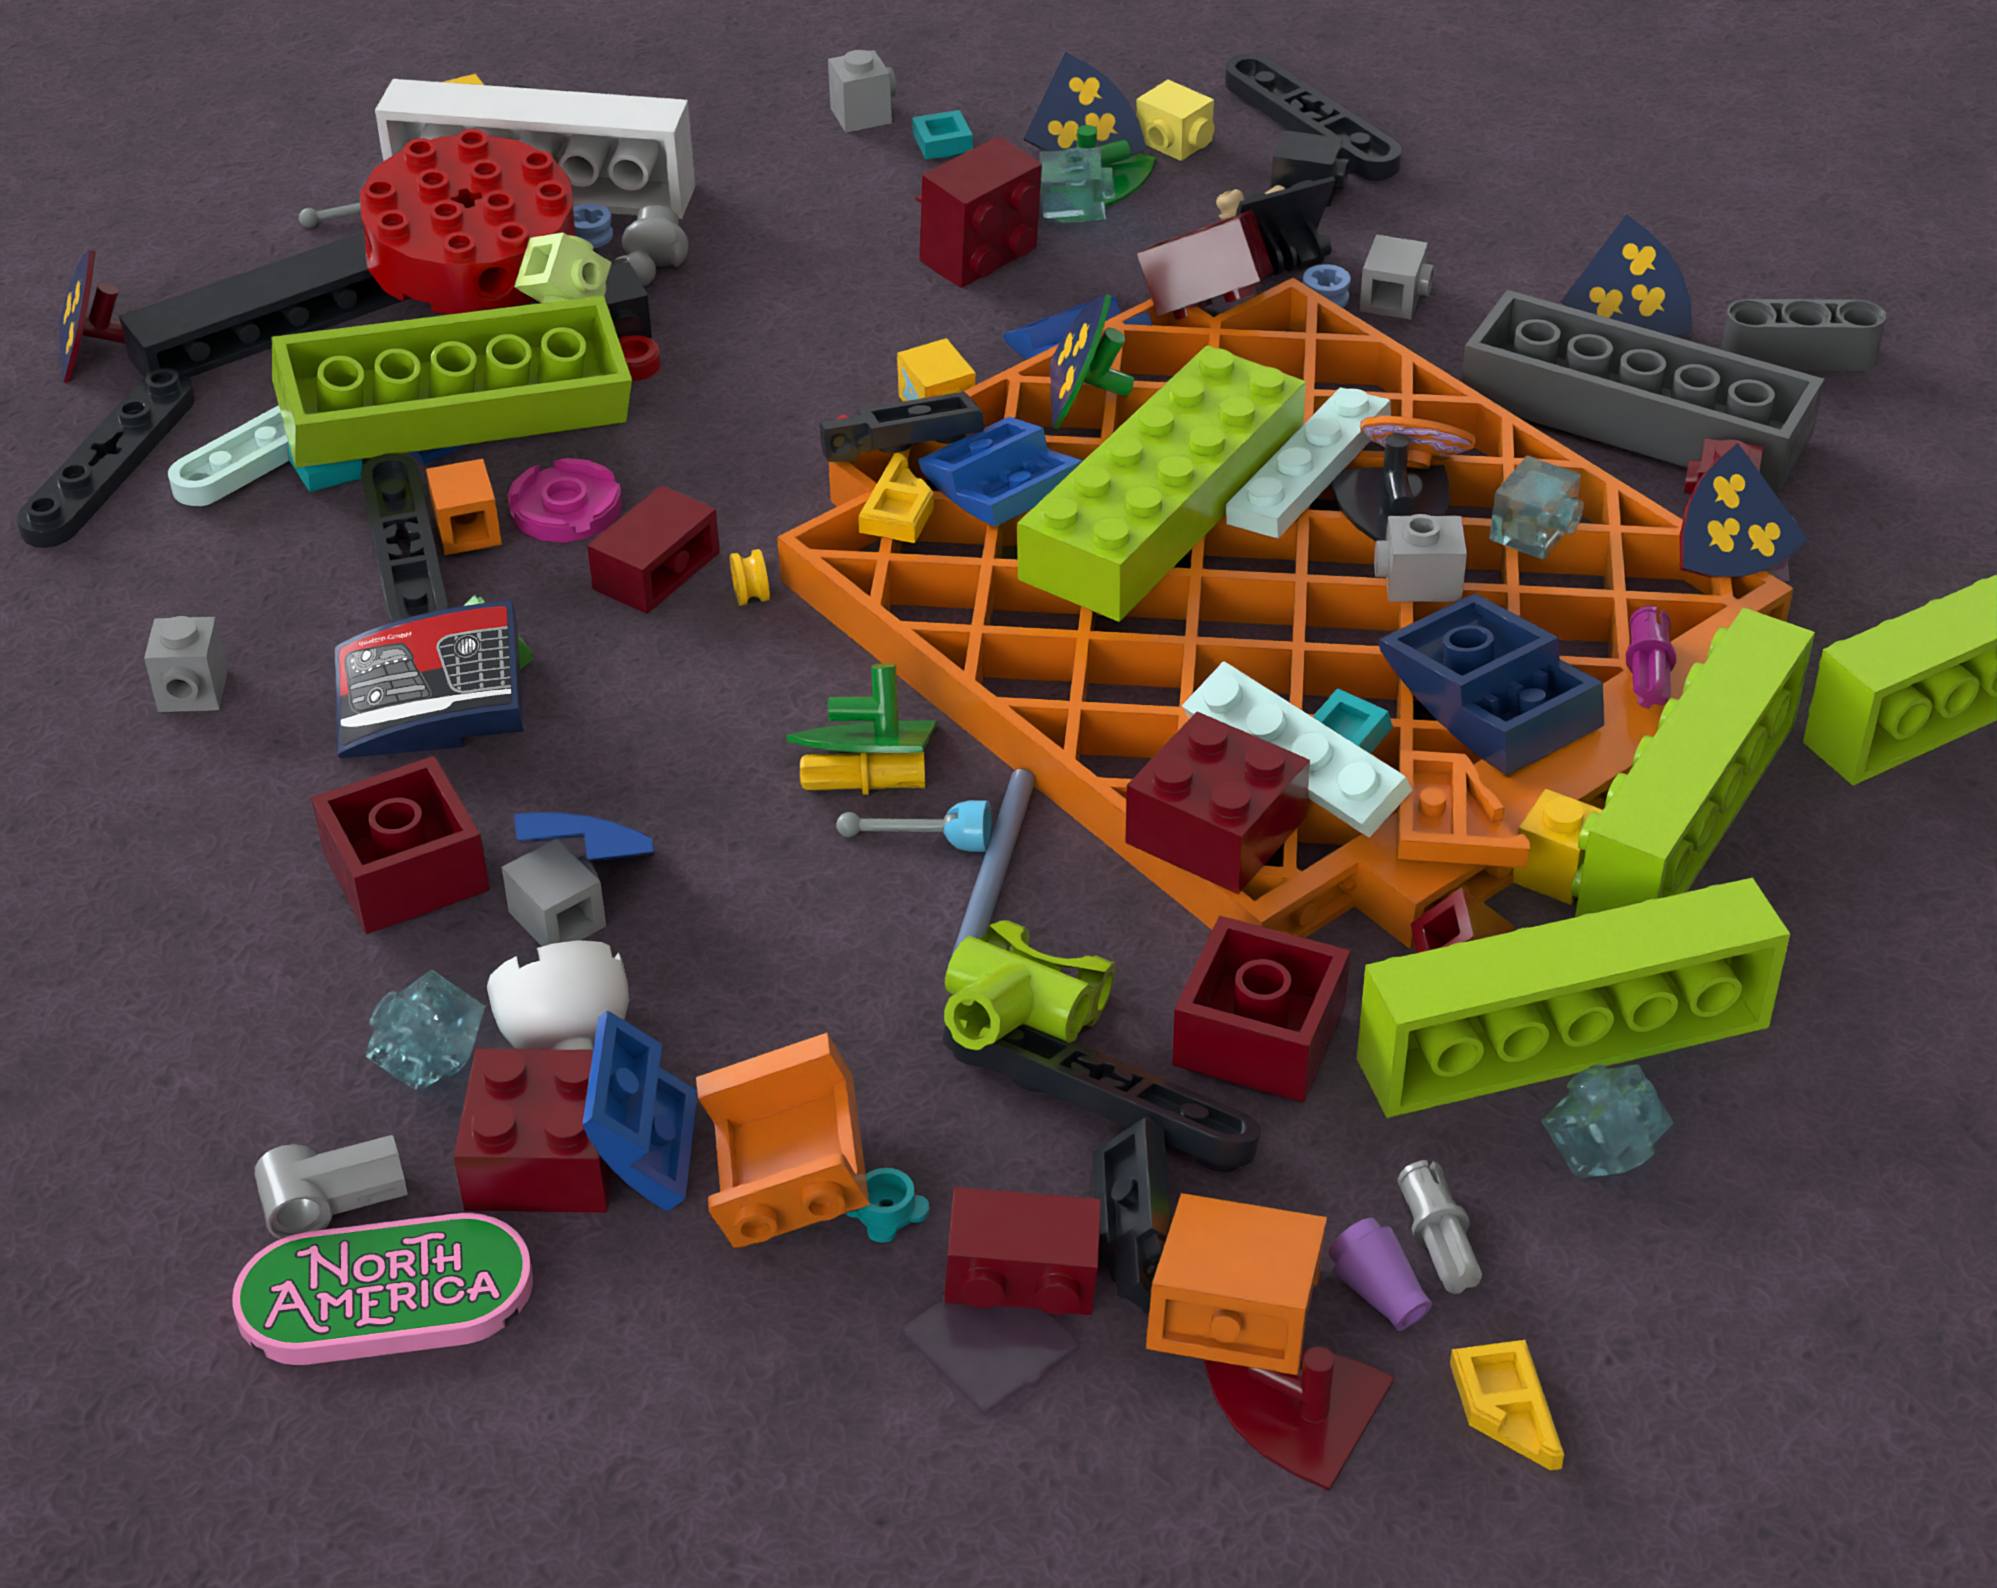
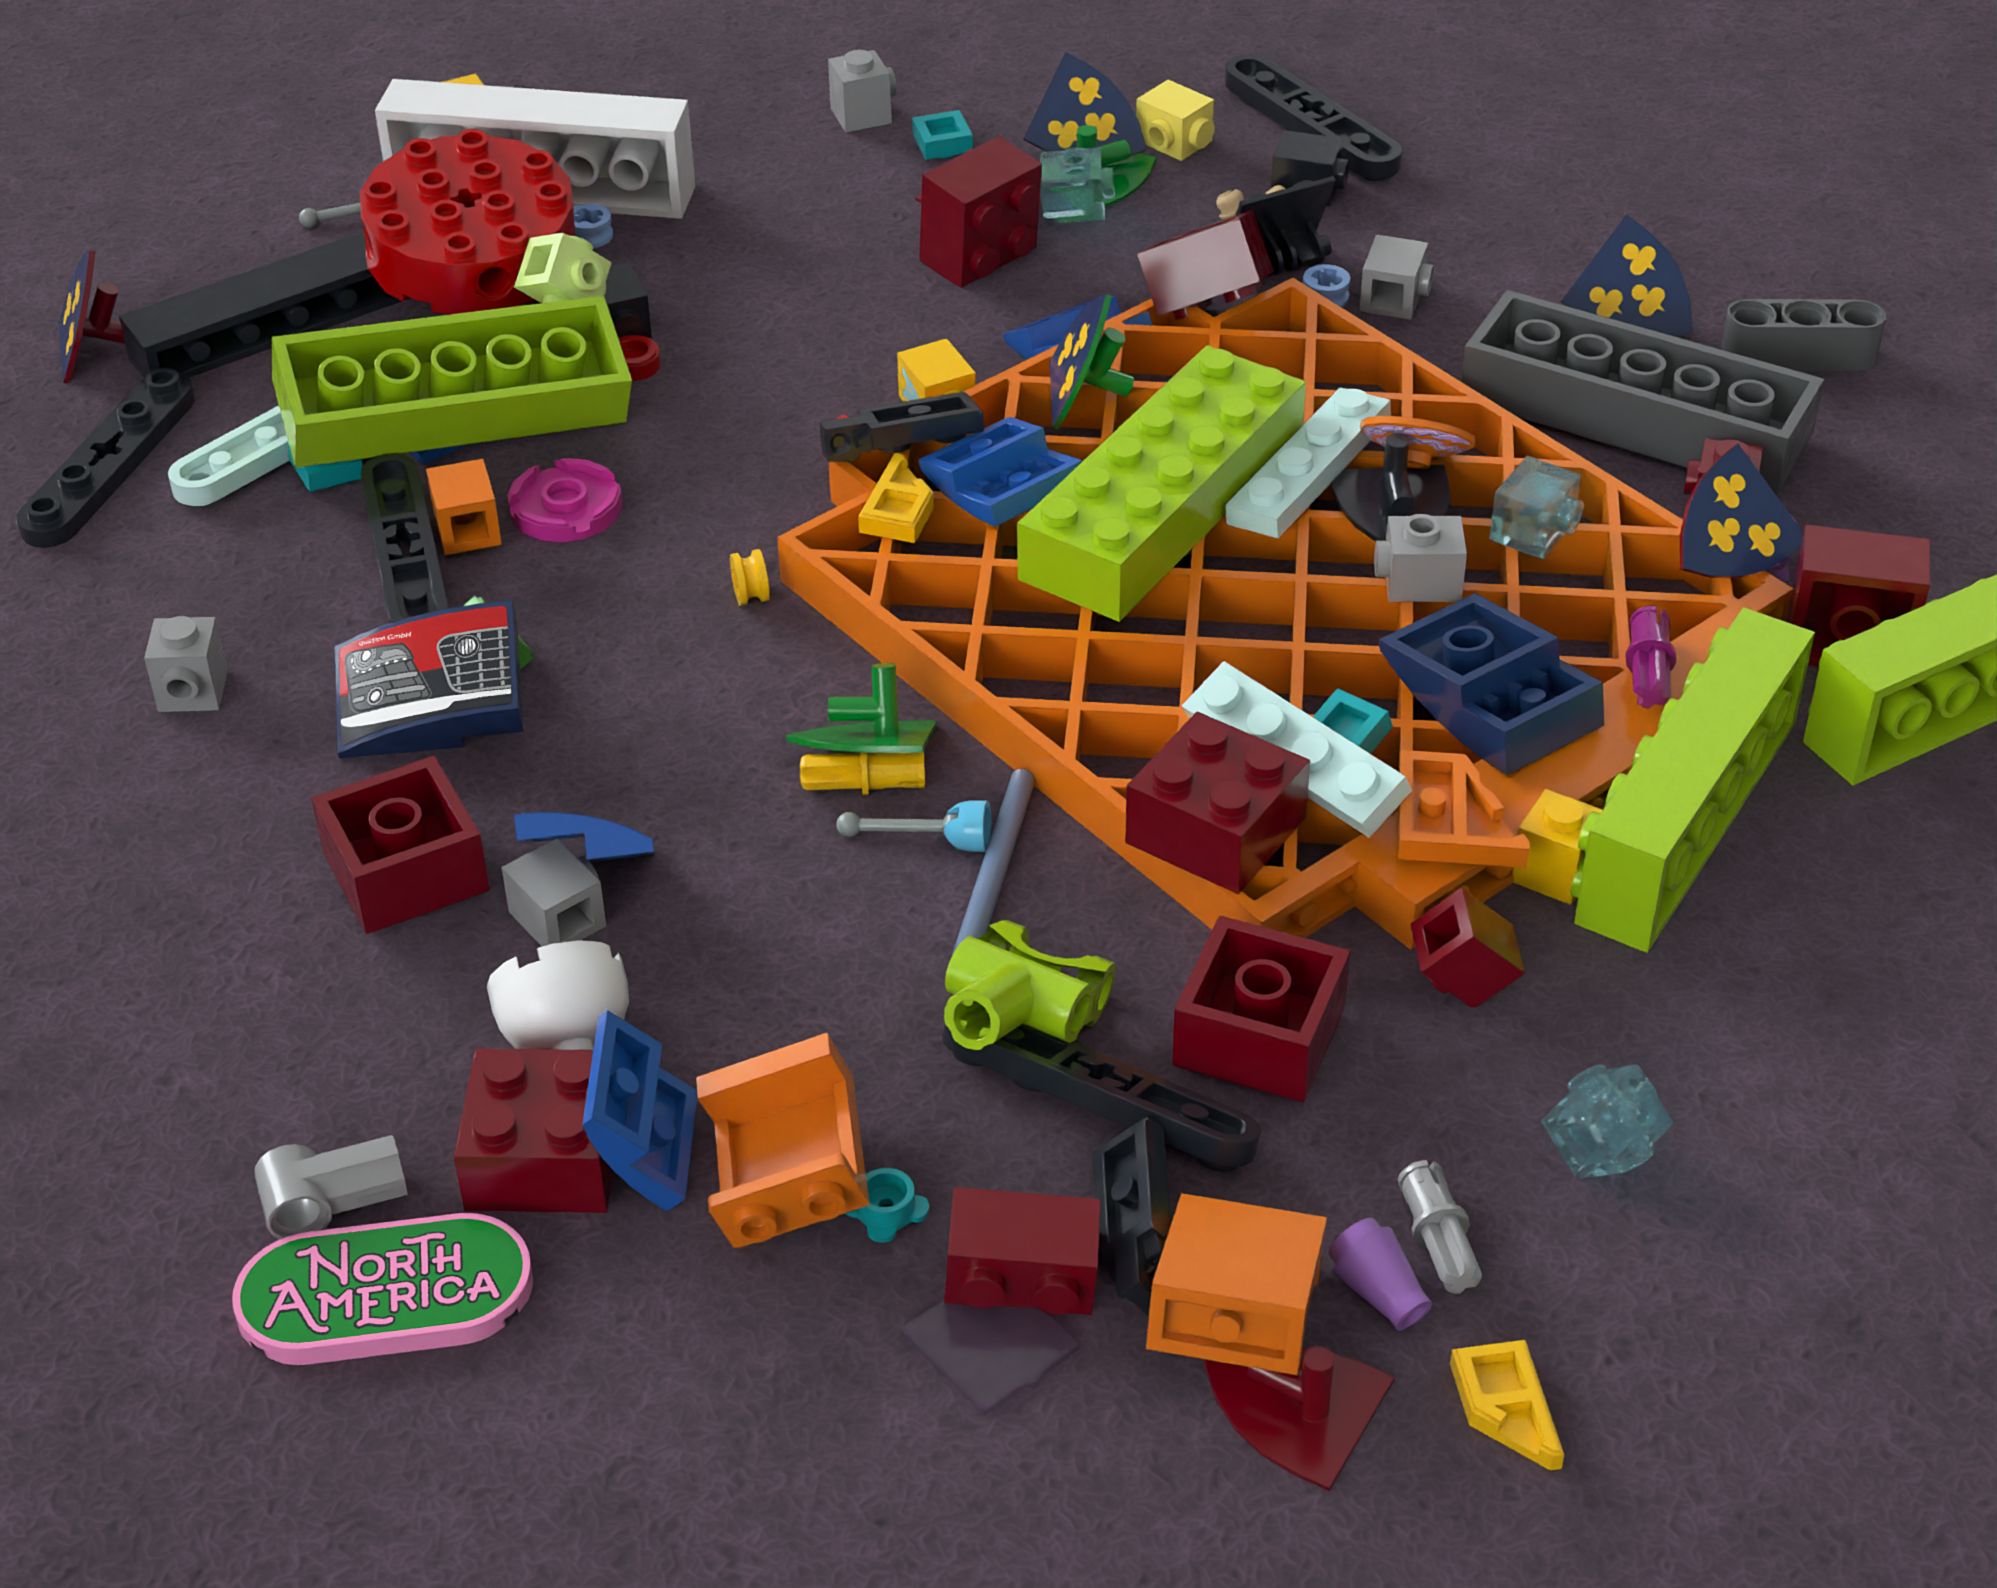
(424, 1030): clear light blue brick -> none
(653, 242): light grey animal -> none
(653, 549): dark red brick -> none
(1569, 996): lime brick -> none
(1855, 582): none -> dark red brick

